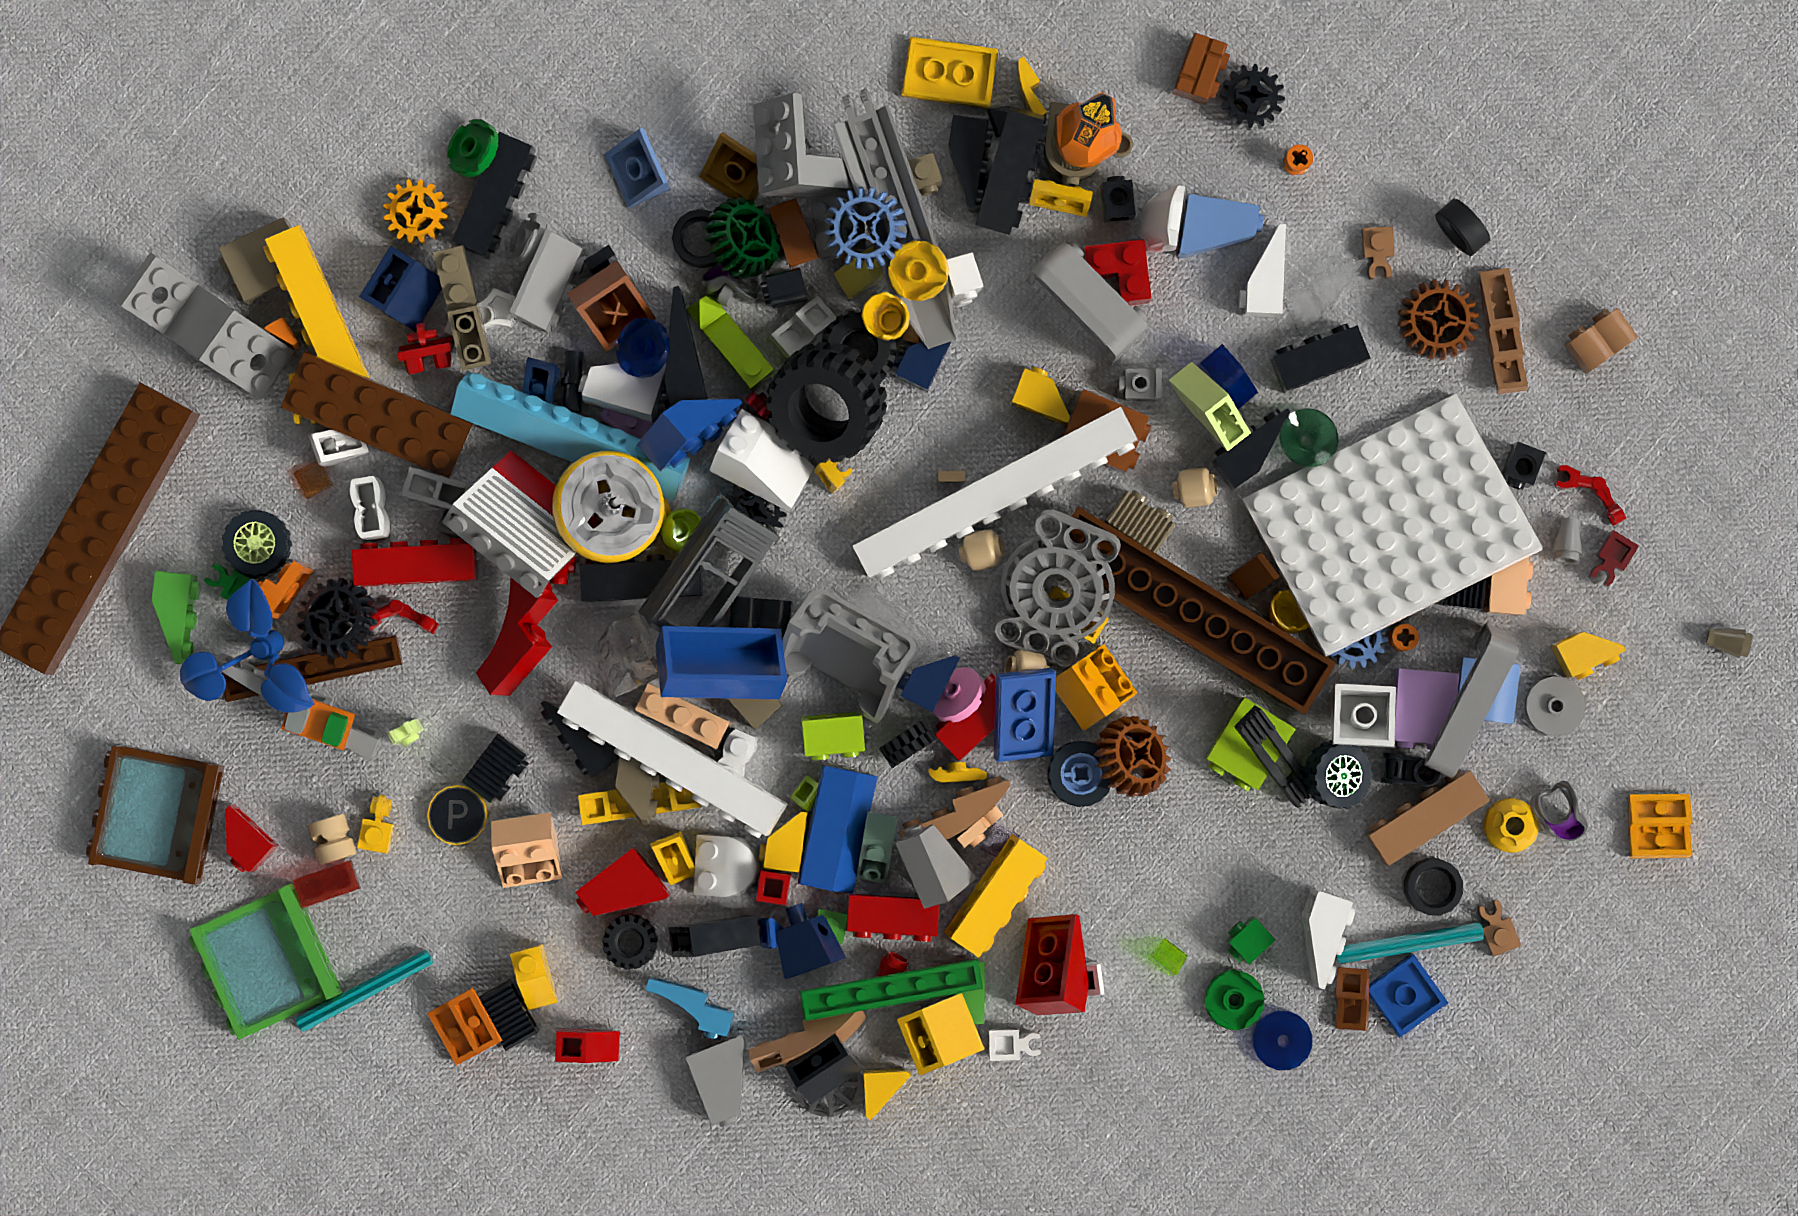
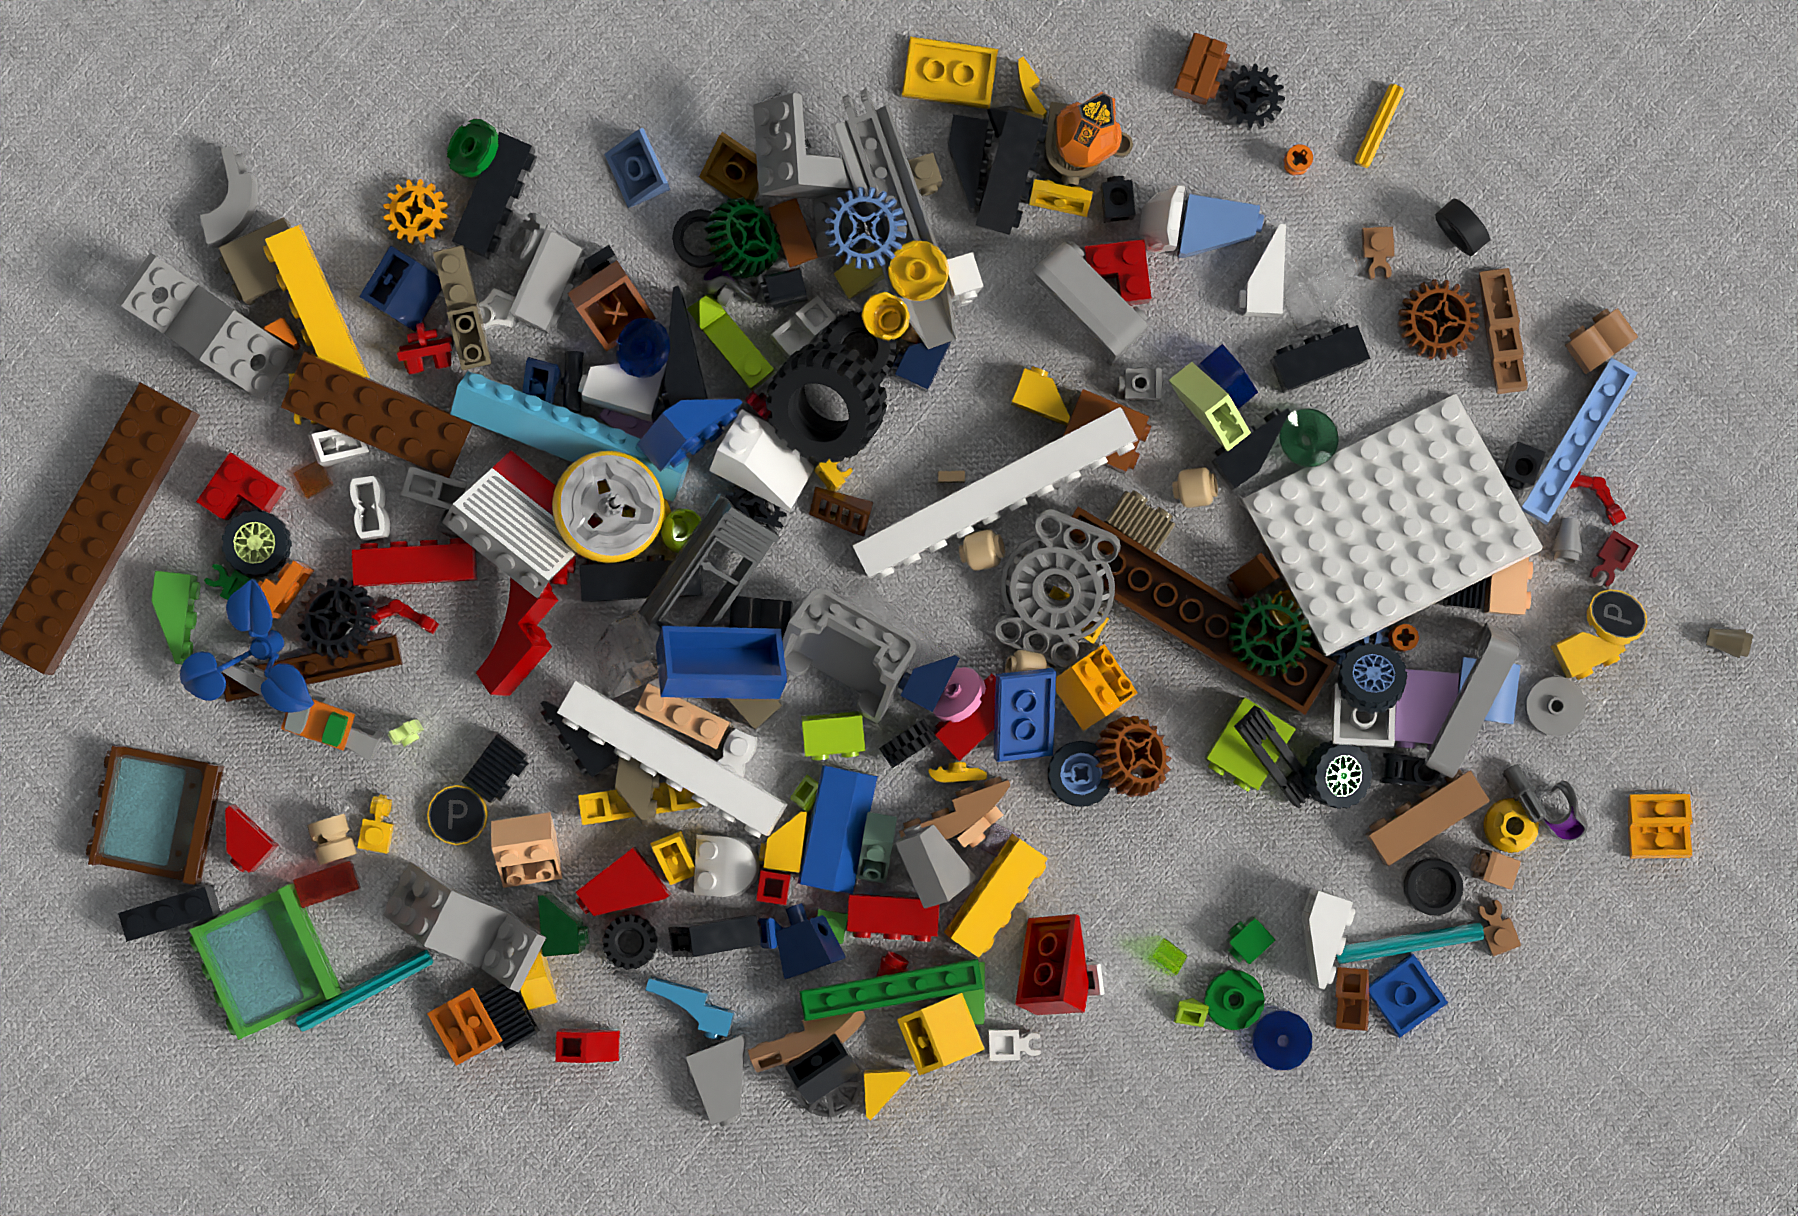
(169, 913): none -> black brick
(236, 481): none -> red brick
(239, 204): none -> light grey arch
(464, 926): none -> light grey bracket
(561, 927): none -> dark green slope
(851, 503): none -> reddish brown slope
(1191, 1012): none -> lime slope
(1275, 648): none -> dark green gear
(1372, 678): none -> black wheel
(1379, 125): none -> yellow axle
(1495, 868): none -> medium nougat slope
(1524, 793): none -> dark grey axle
(1578, 441): none -> light blue plate
(1616, 617): none -> black tile

